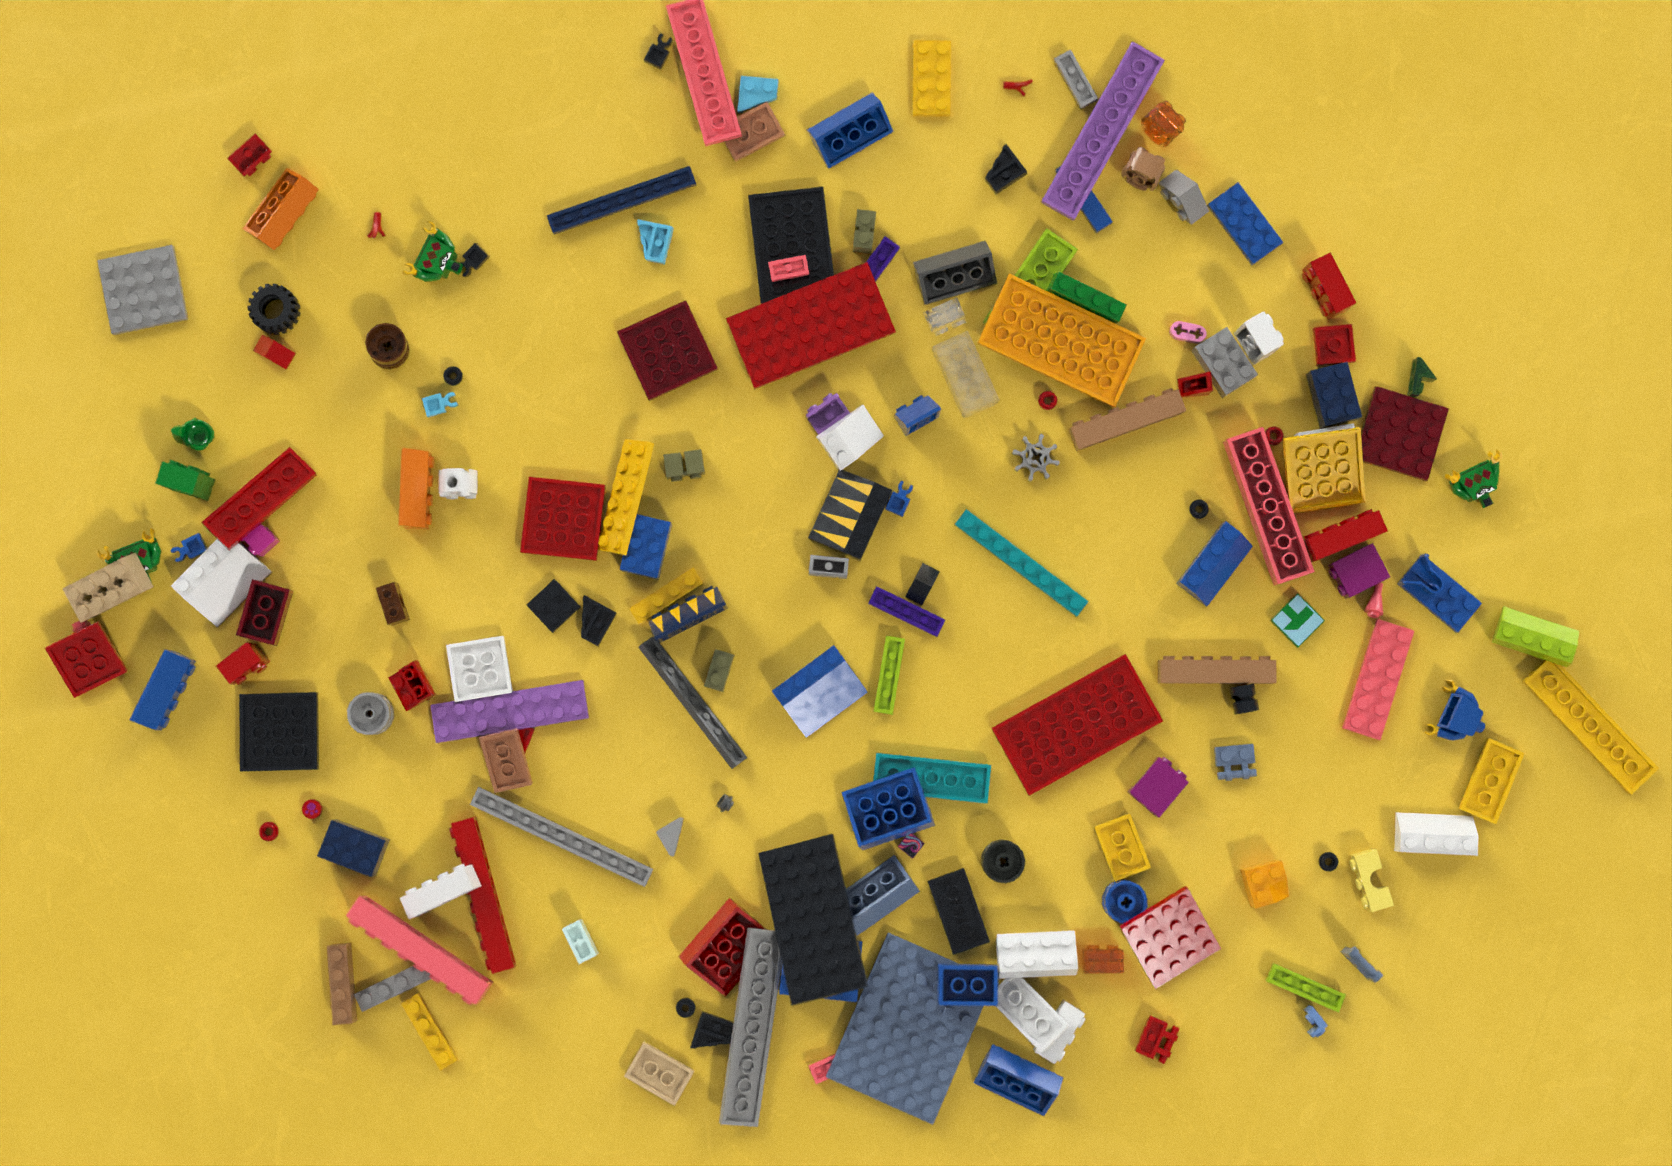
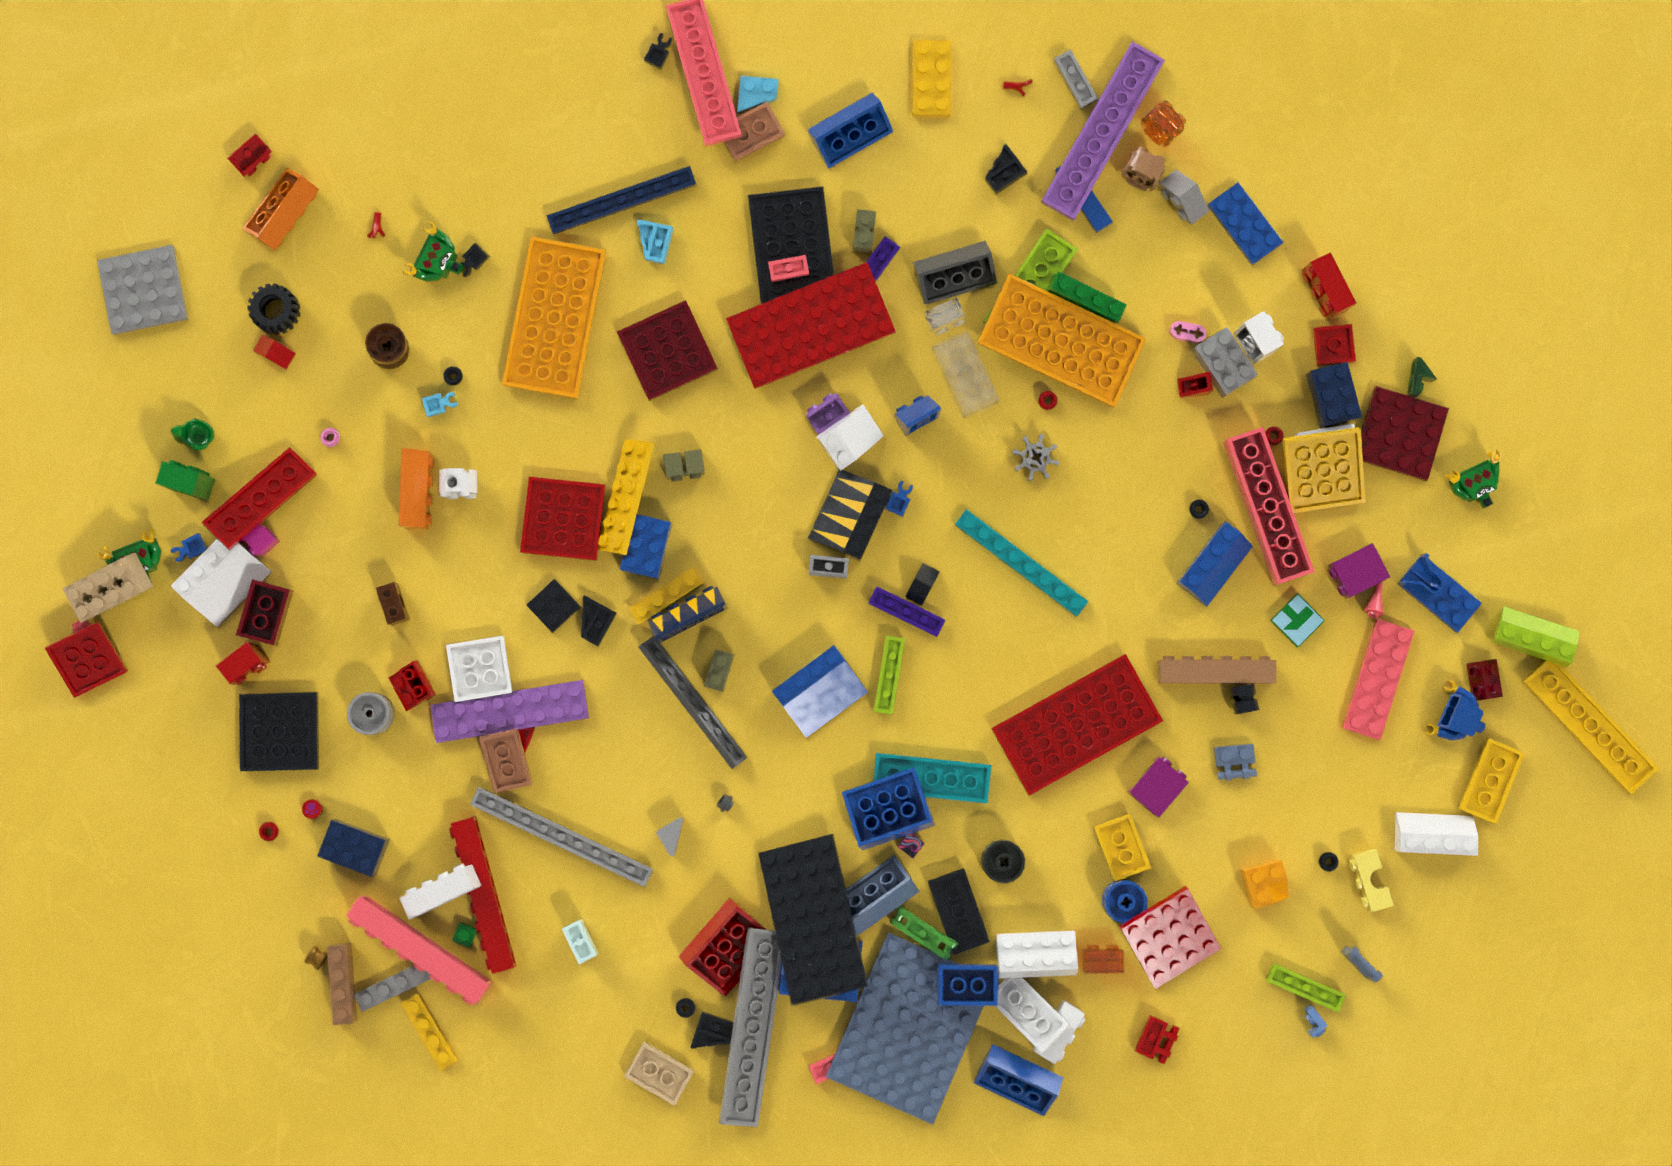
(163, 690): blue slope -> none
(316, 958): none -> pearl gold wheel
(324, 437): none -> bright pink plate
(464, 934): none -> green plate
(554, 317): none -> light orange plate
(923, 933): none -> bright green plate
(1127, 420): medium nougat brick -> none
(1344, 536): red brick -> none
(1484, 679): none -> dark red bracket

